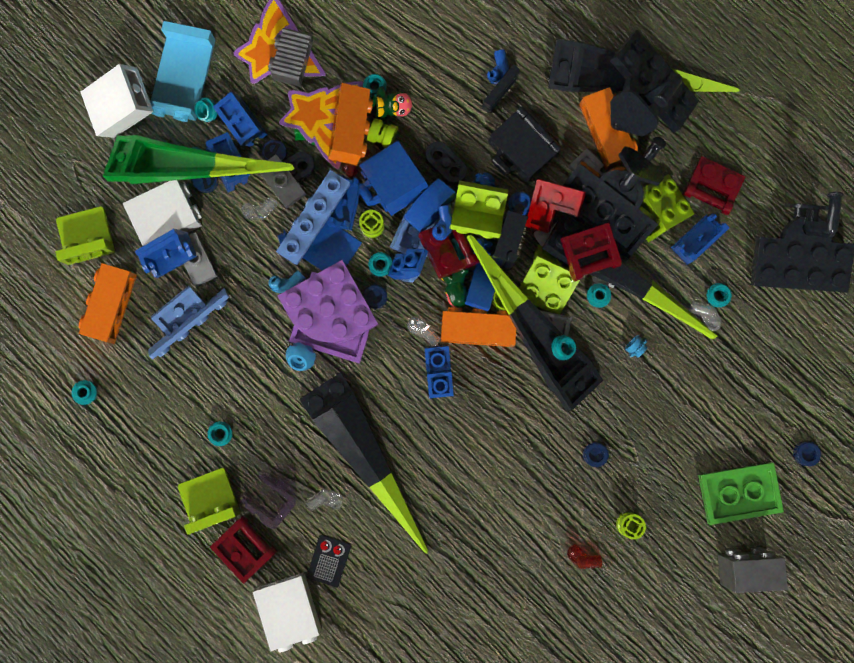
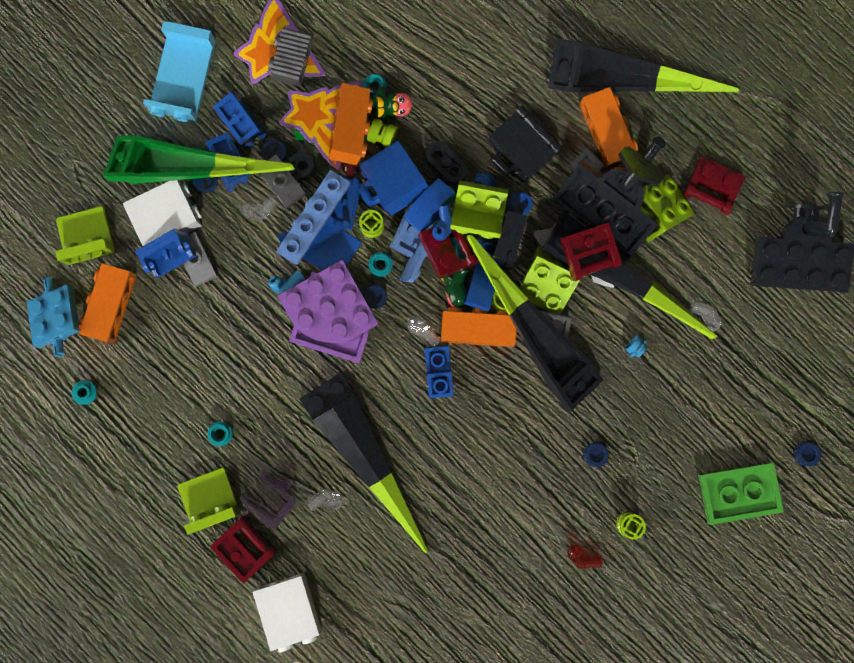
(53, 316): none -> dark azure plate
(116, 101): white brick -> none
(181, 315): medium blue bracket -> none
(204, 110): teal plate -> none
(300, 356): dark azure plate -> none
(328, 561): black sticker -> none
(408, 265): blue slope -> none
(501, 67): blue arm -> none
(501, 89): black tile -> none
(549, 198): red plate -> none
(568, 344): teal plate -> none
(591, 298): teal plate -> none
(649, 90): black plate -> none
(699, 238): blue hinge -> none
(725, 292): teal plate -> none
(752, 571): flat silver brick -> none

